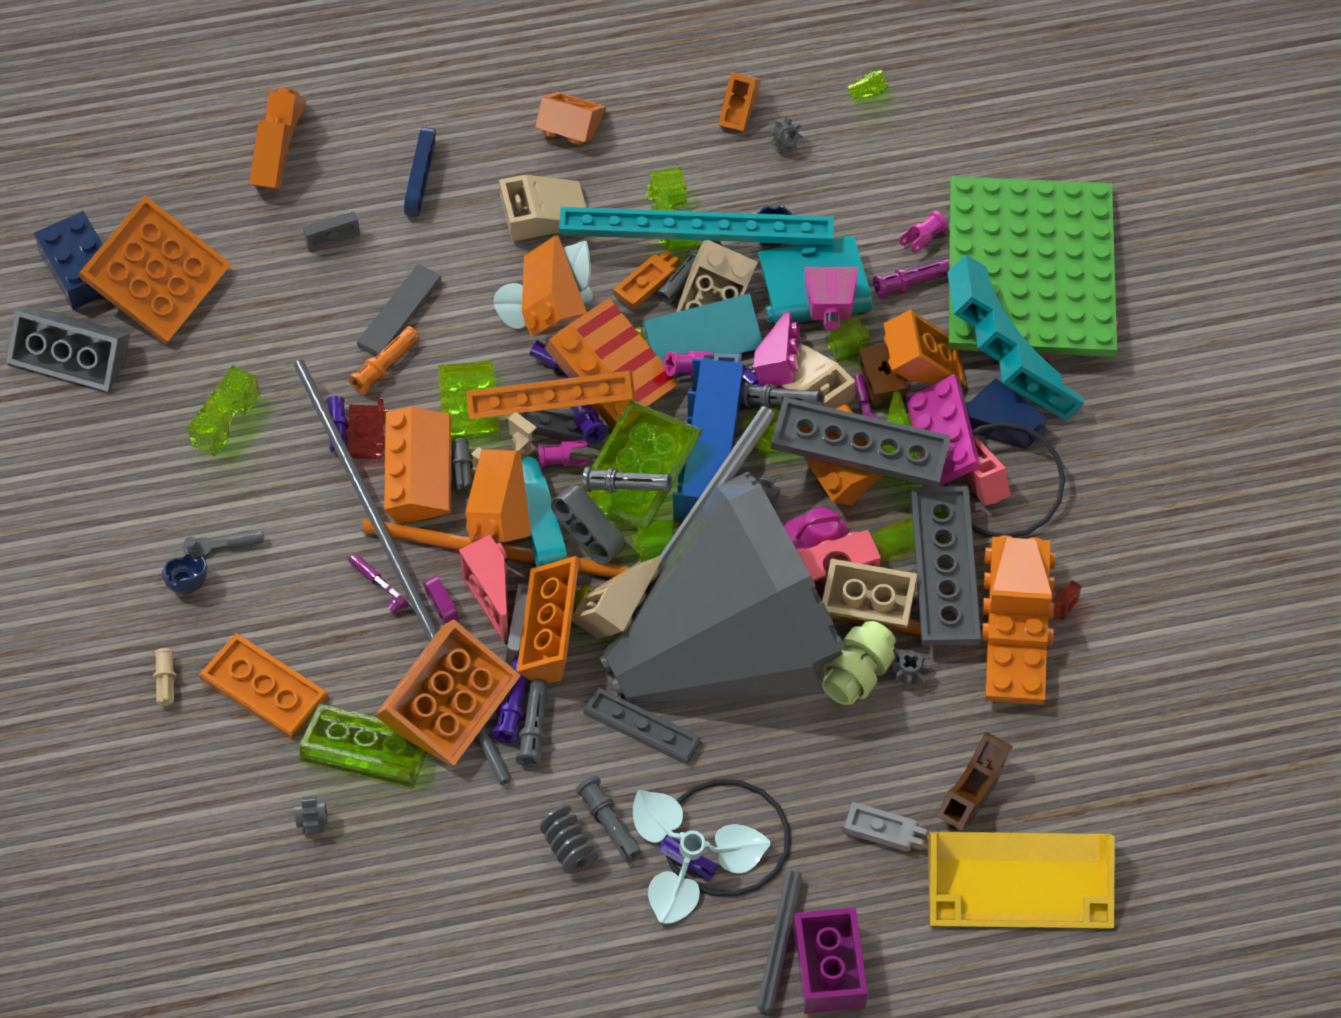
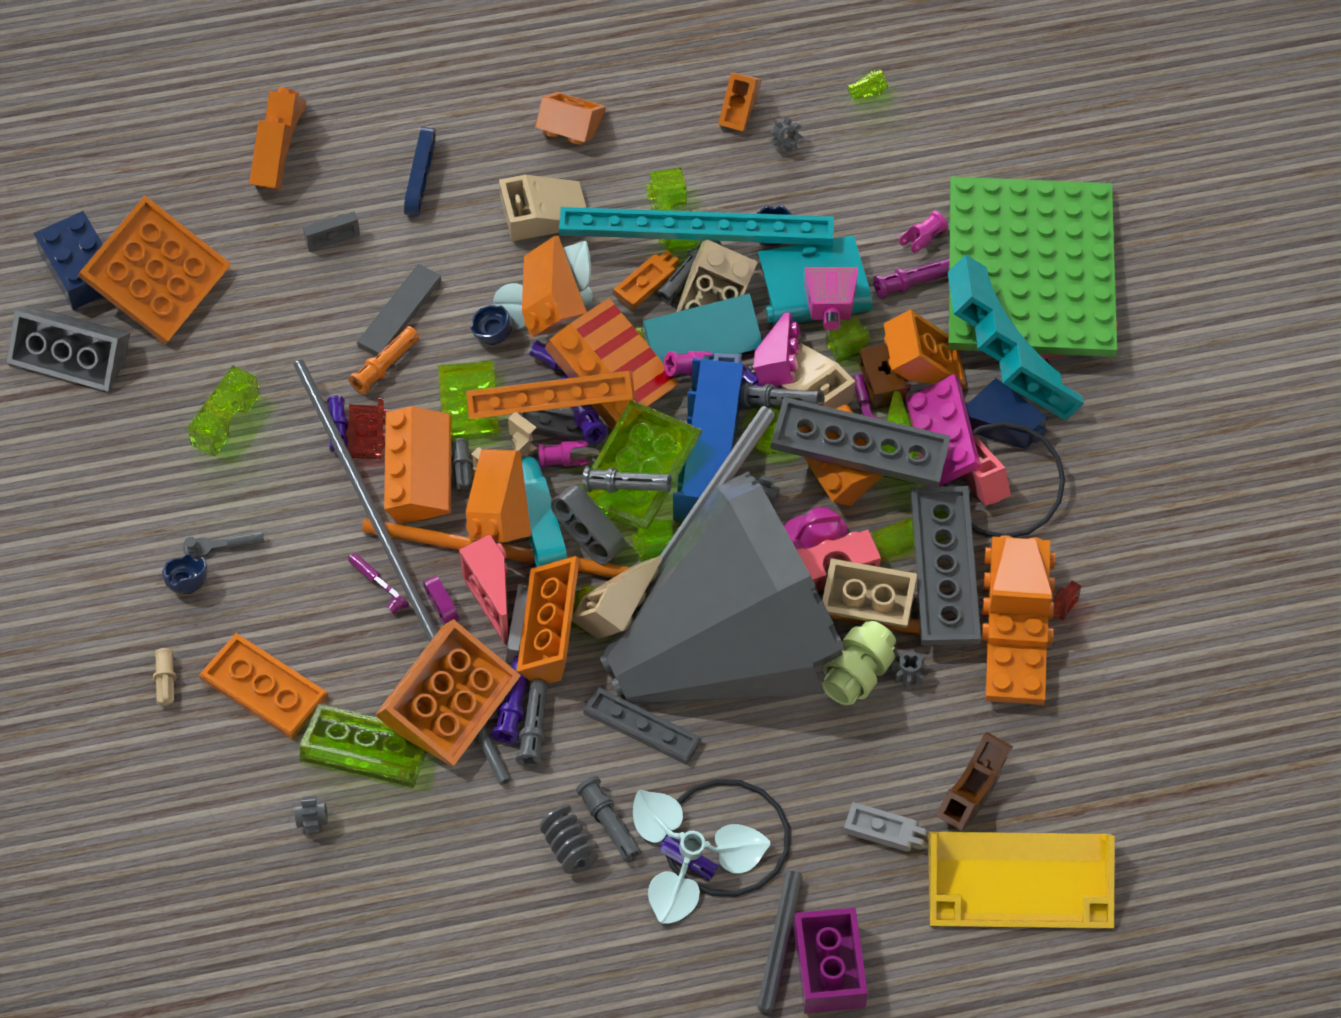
(491, 324): none -> dark blue hair

